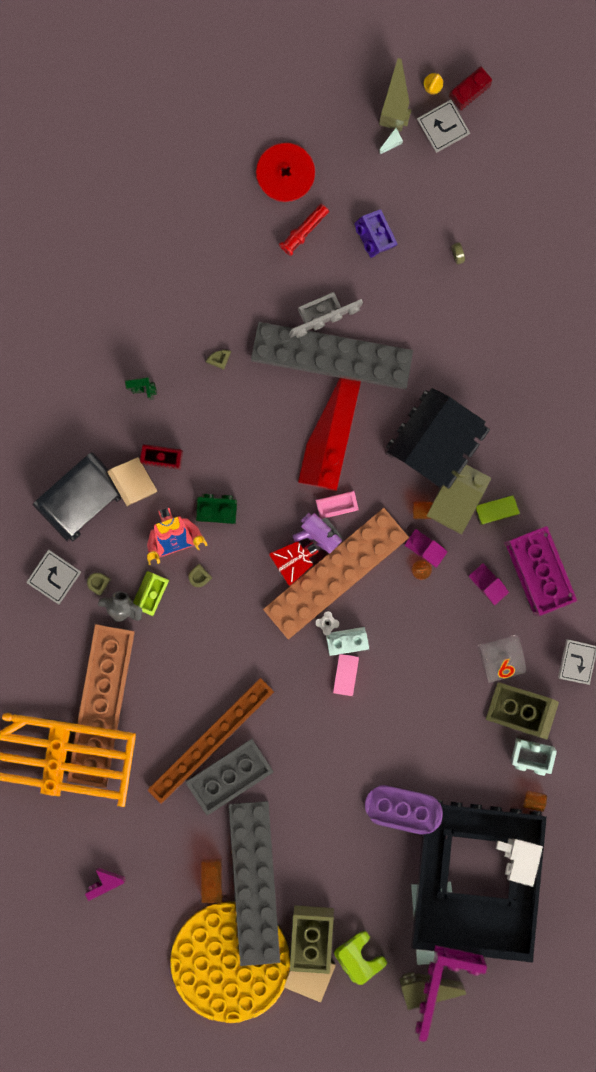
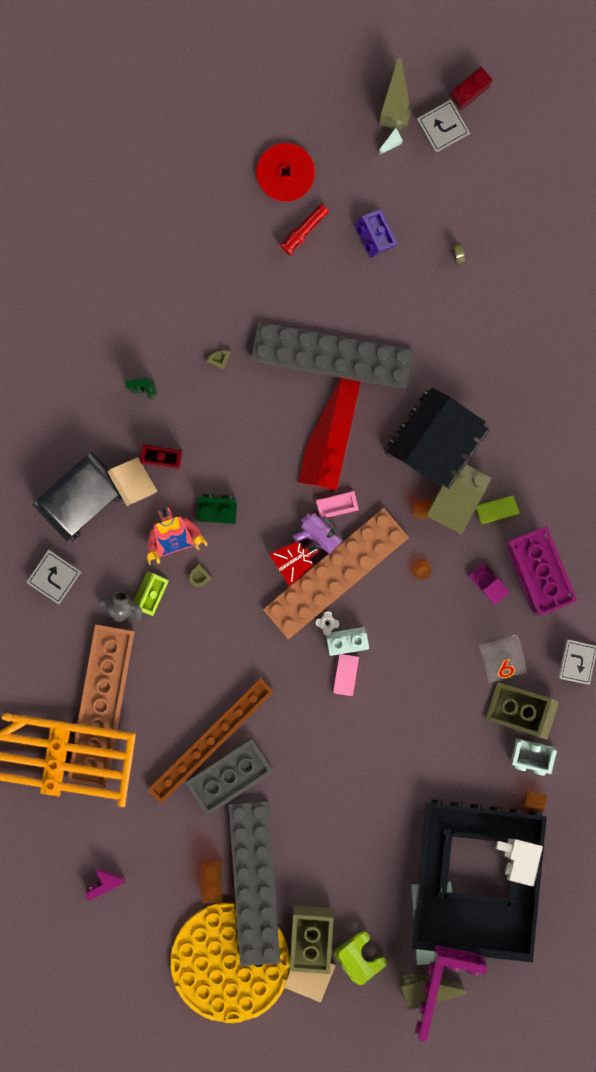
(97, 583): olive tile -> none
(321, 311): light grey bracket -> none
(403, 809): medium lavender tile -> none
(426, 548): magenta slope -> none
(433, 83): yellow tile -> none

